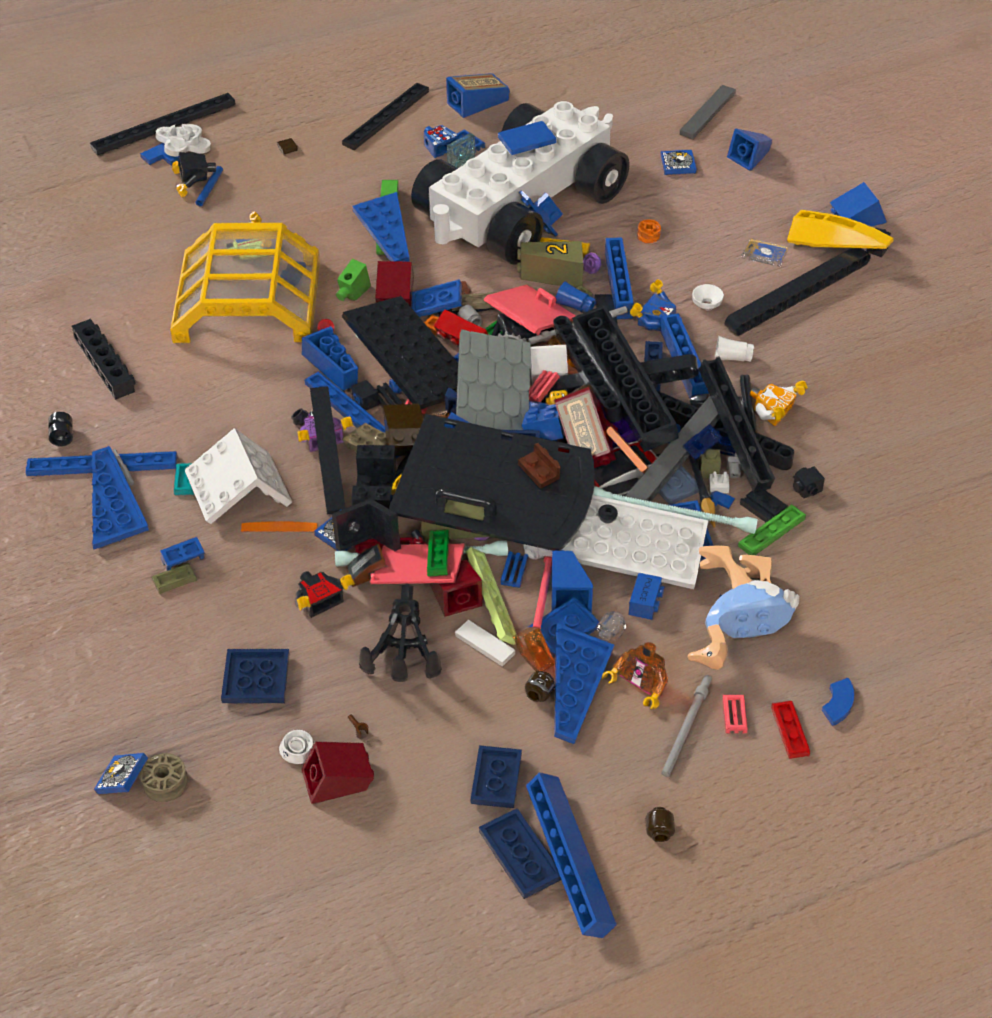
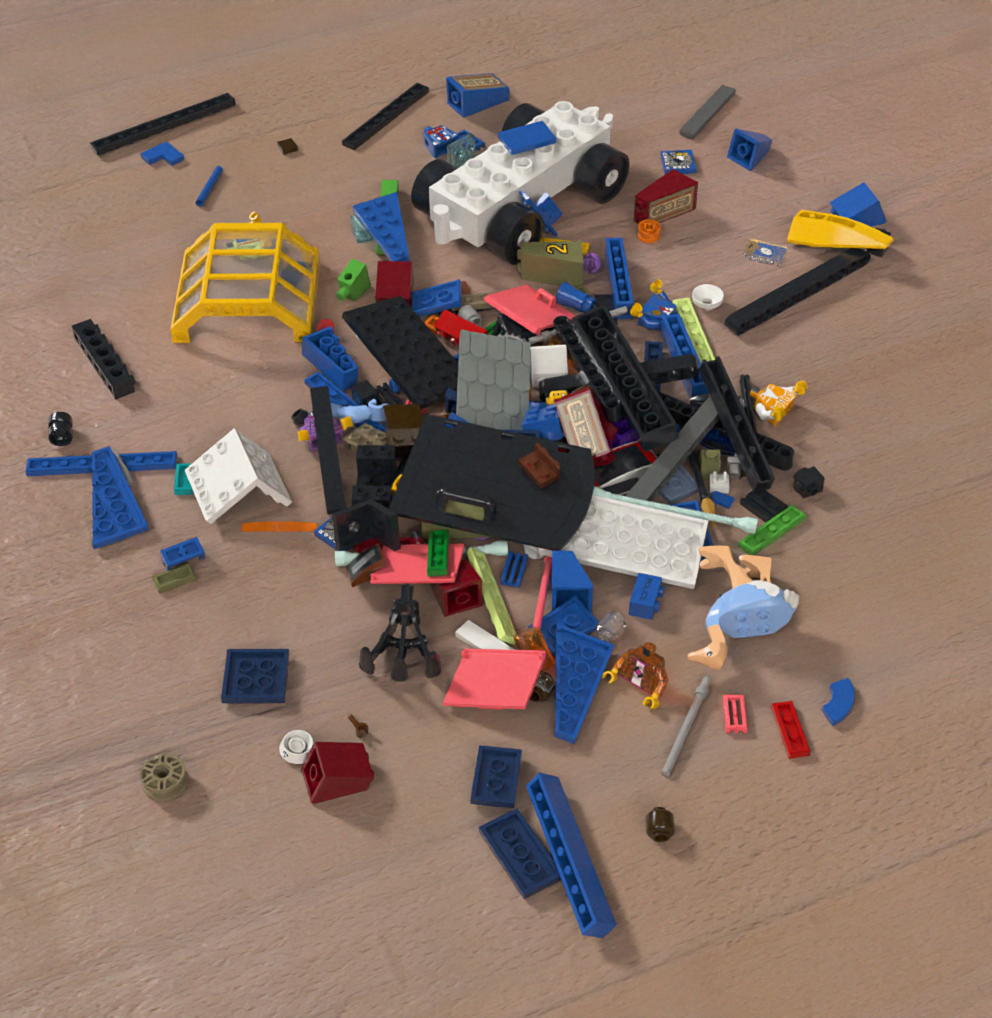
(121, 773): tile -> none
(182, 139): white plant -> none
(191, 169): black torso -> none
(320, 592): torso -> none
(359, 231): none -> clear light blue leg
(359, 413): none -> light blue piece
(495, 678): none -> coral container
(542, 385): coral tile -> none
(605, 517): black plate -> none
(625, 447): orange tile -> none
(666, 198): none -> slope
(694, 329): none -> yellowish green tile
(702, 442): clear blue slope -> none
(733, 350): white plant -> none

